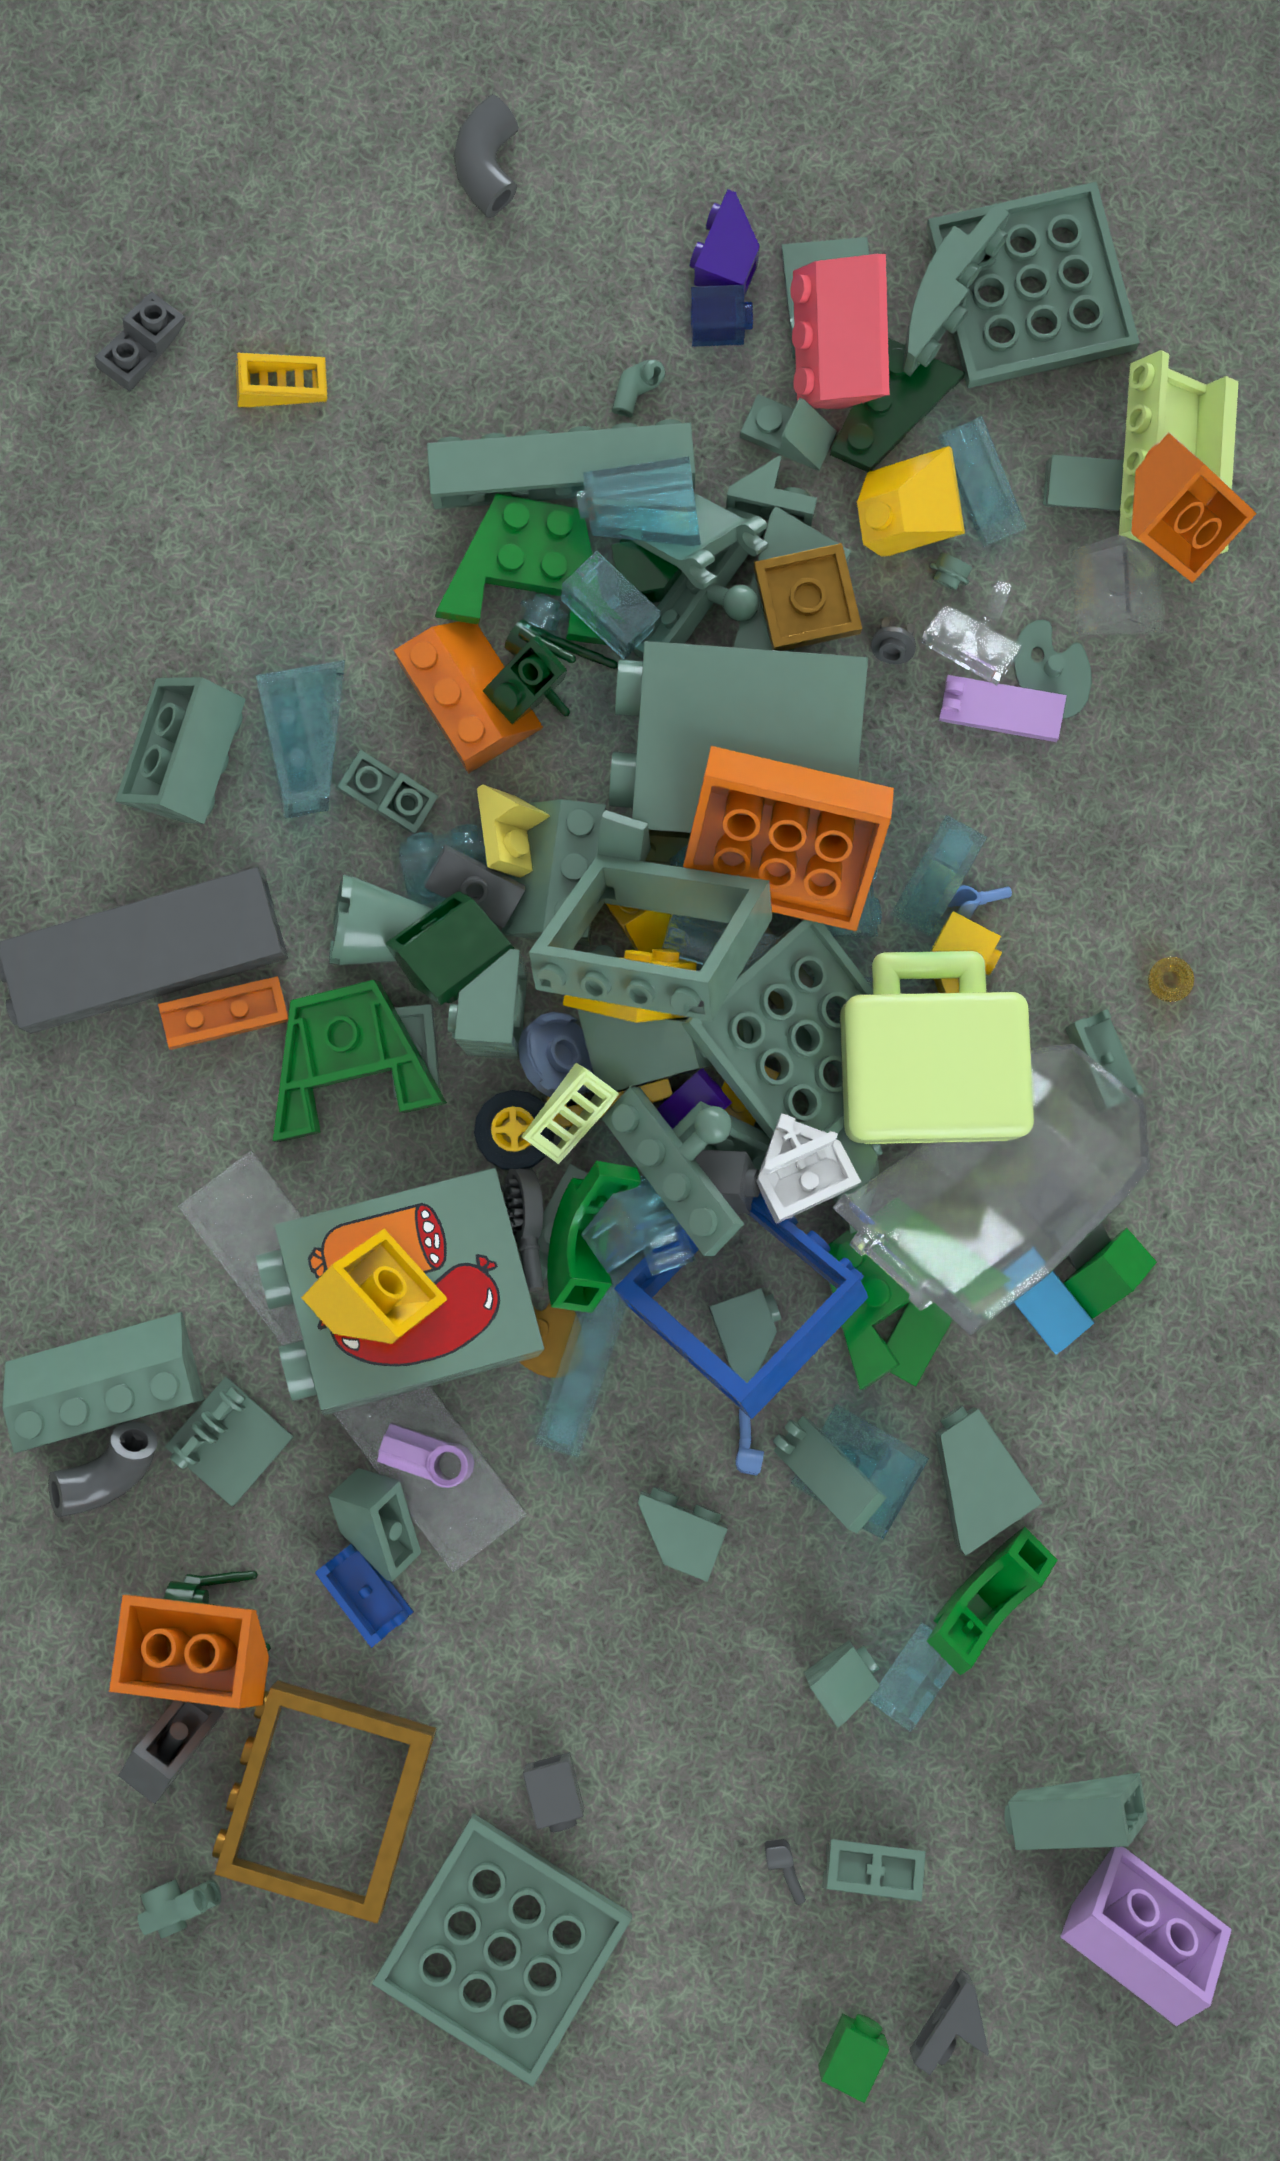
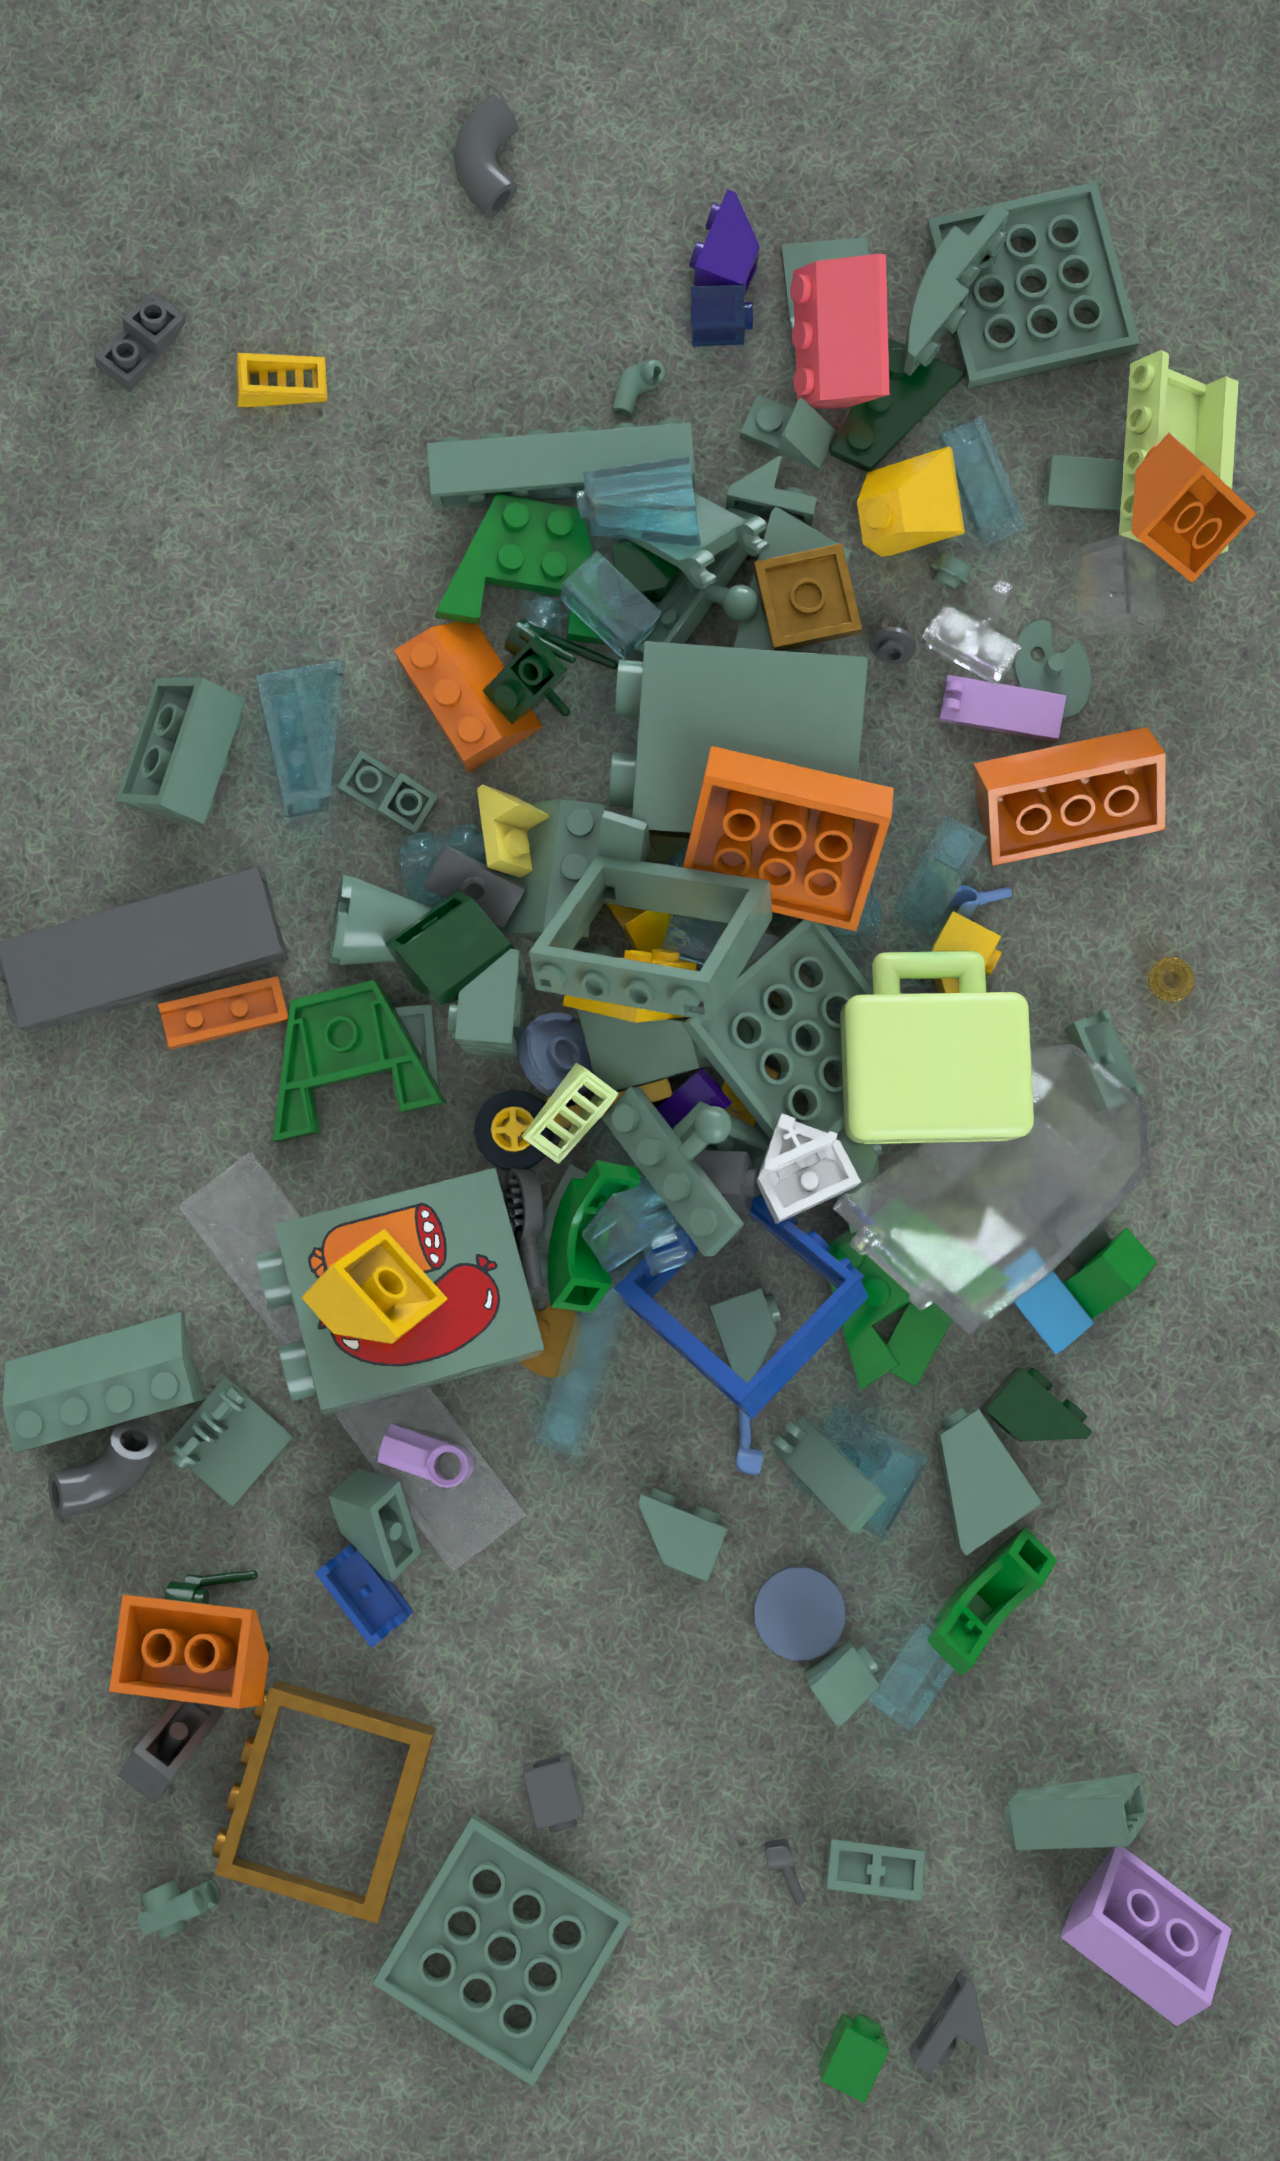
(799, 1613): none -> sand blue tile
(1031, 1412): none -> dark green slope
(1071, 795): none -> orange slope

